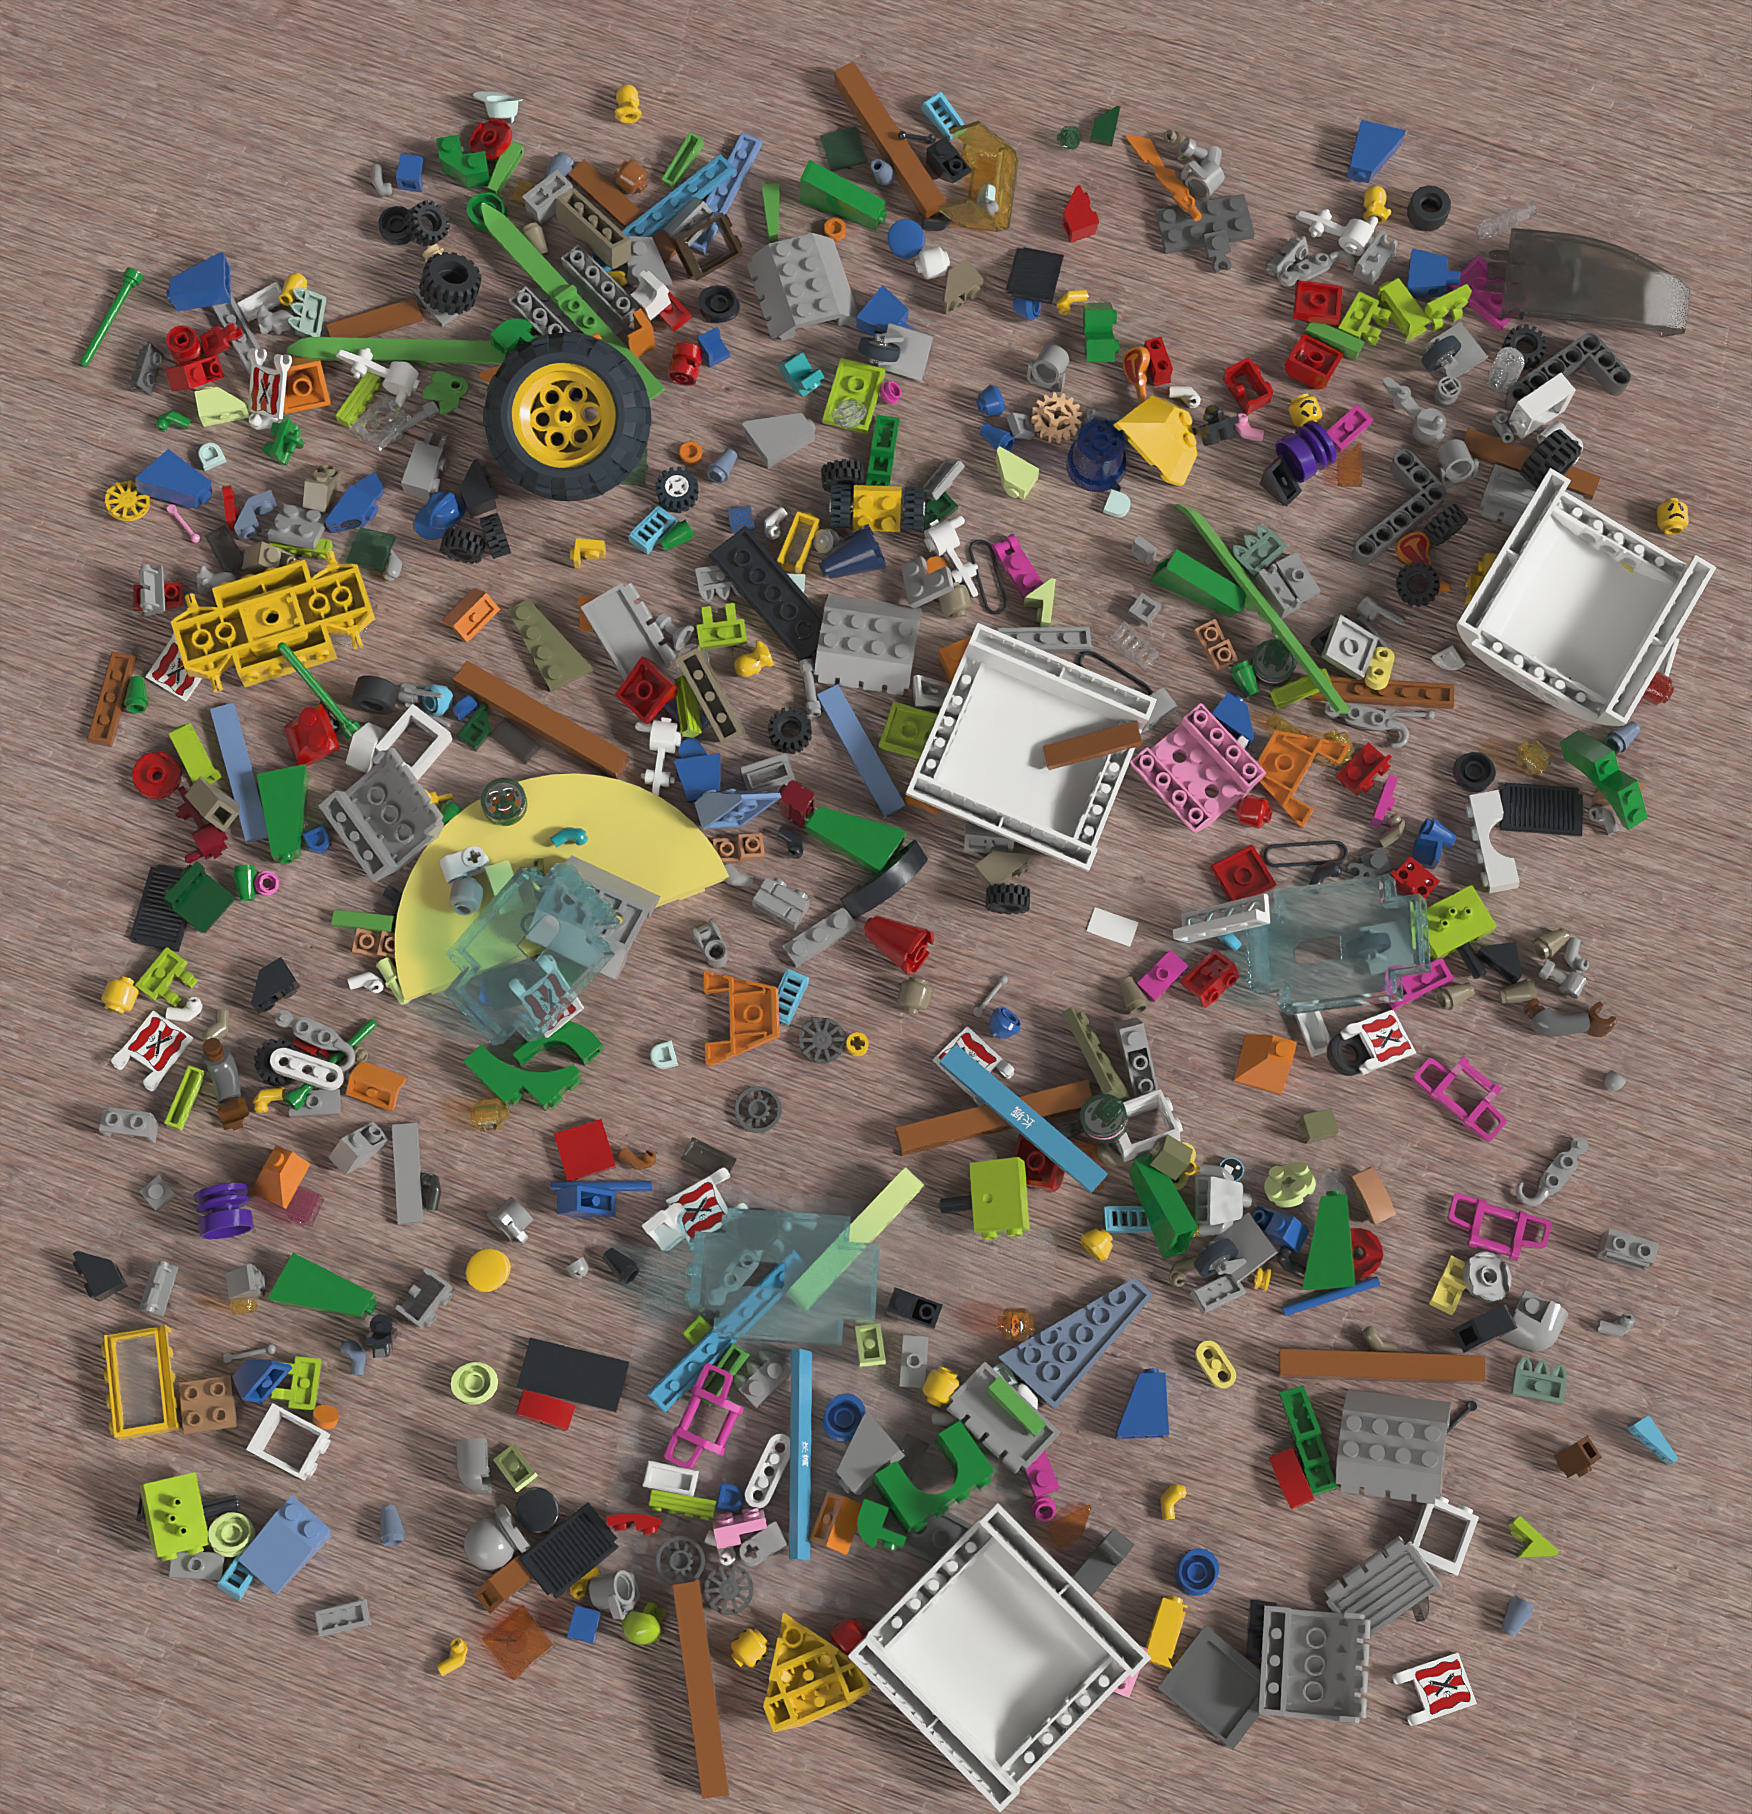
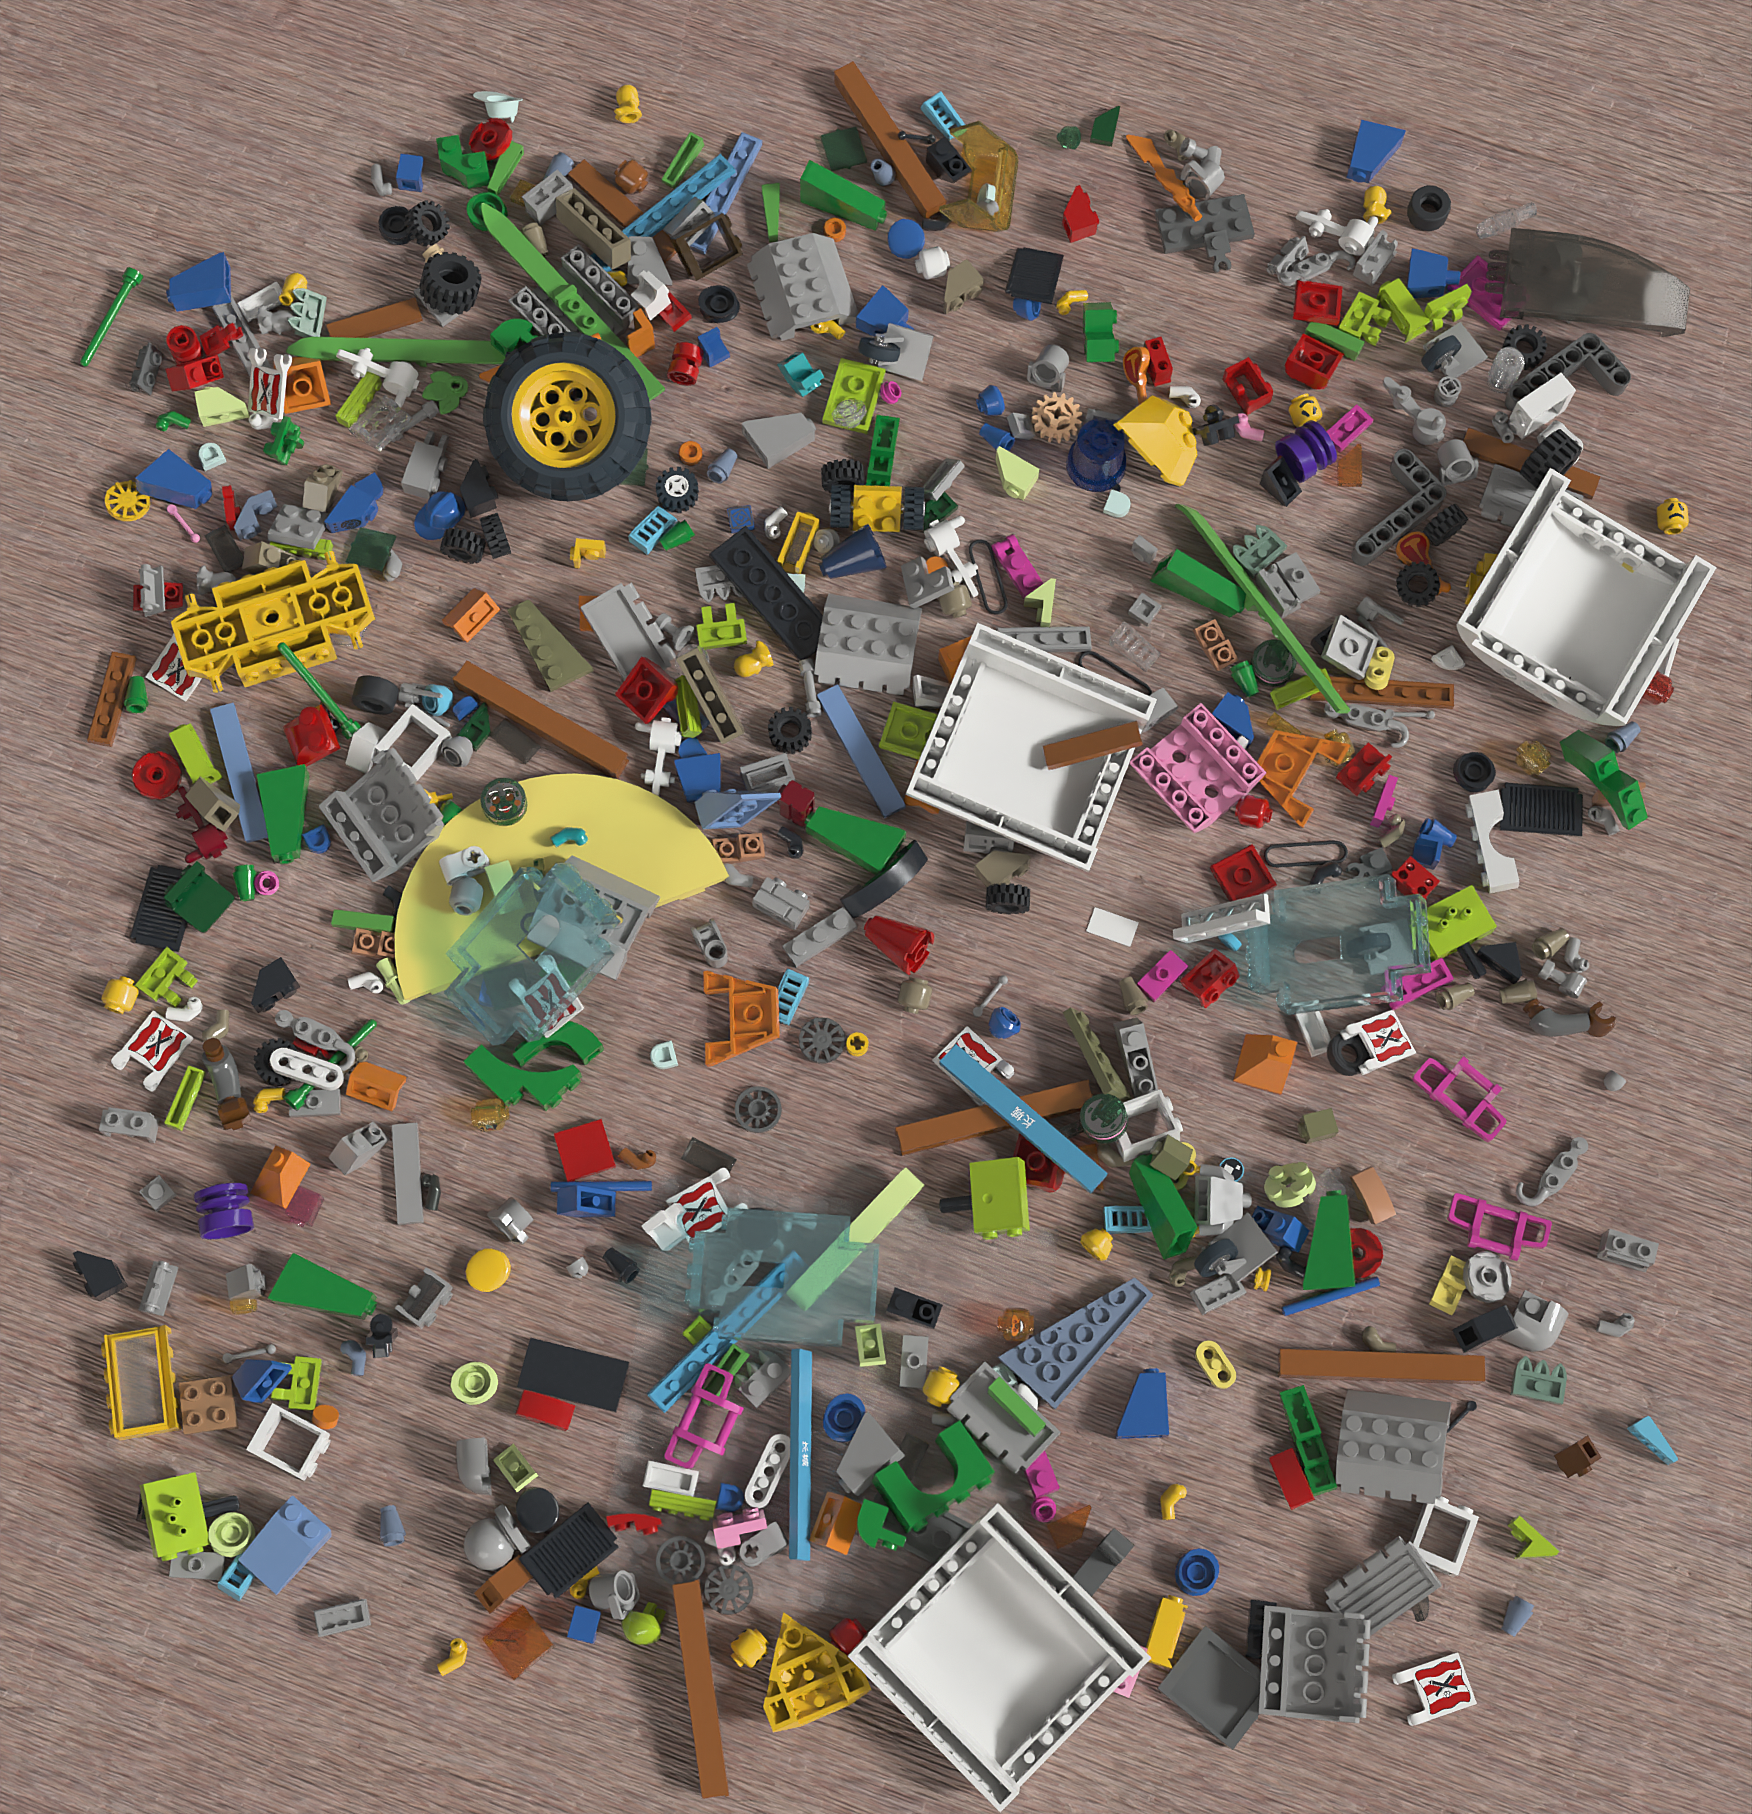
(457, 751): none -> light grey cone
(828, 327): none -> yellow arm

